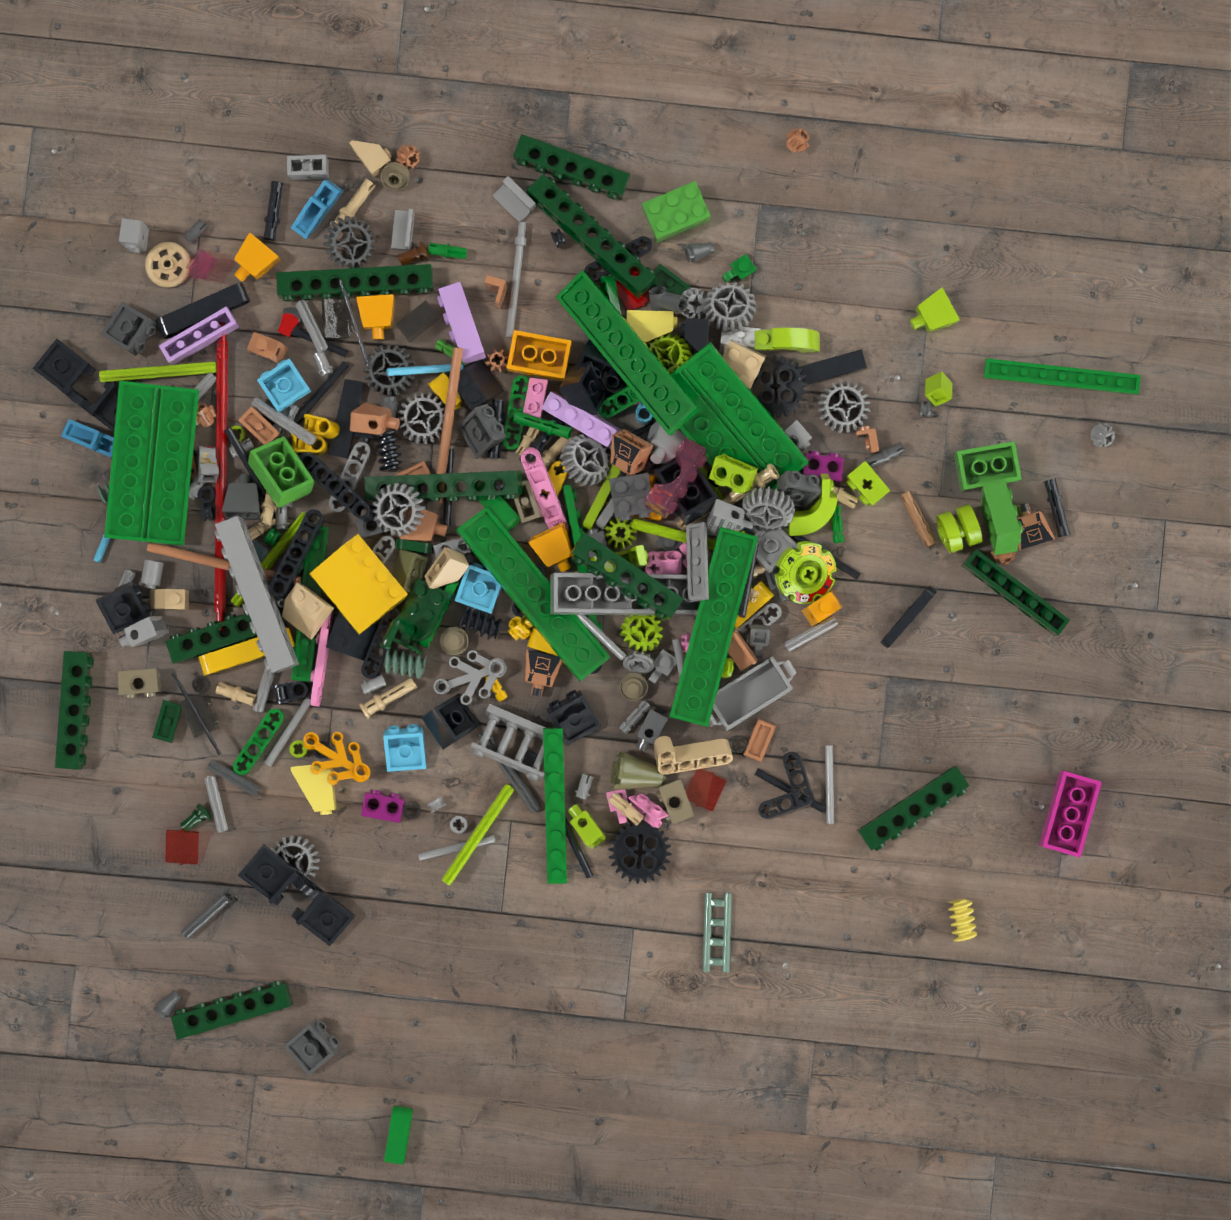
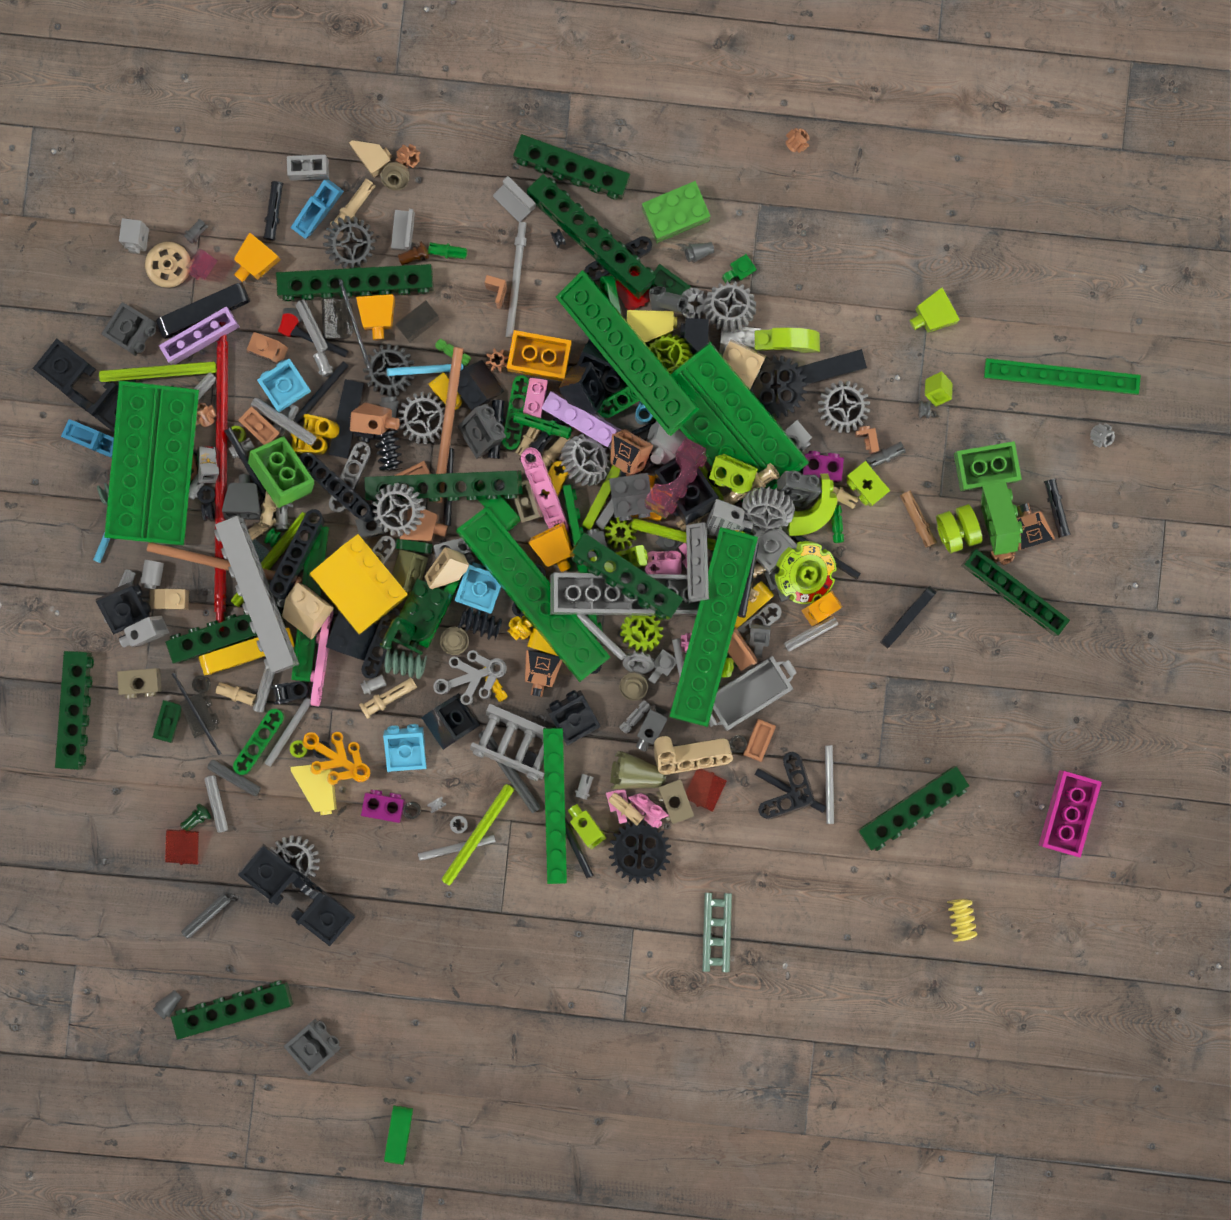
(461, 322): lavender brick -> none

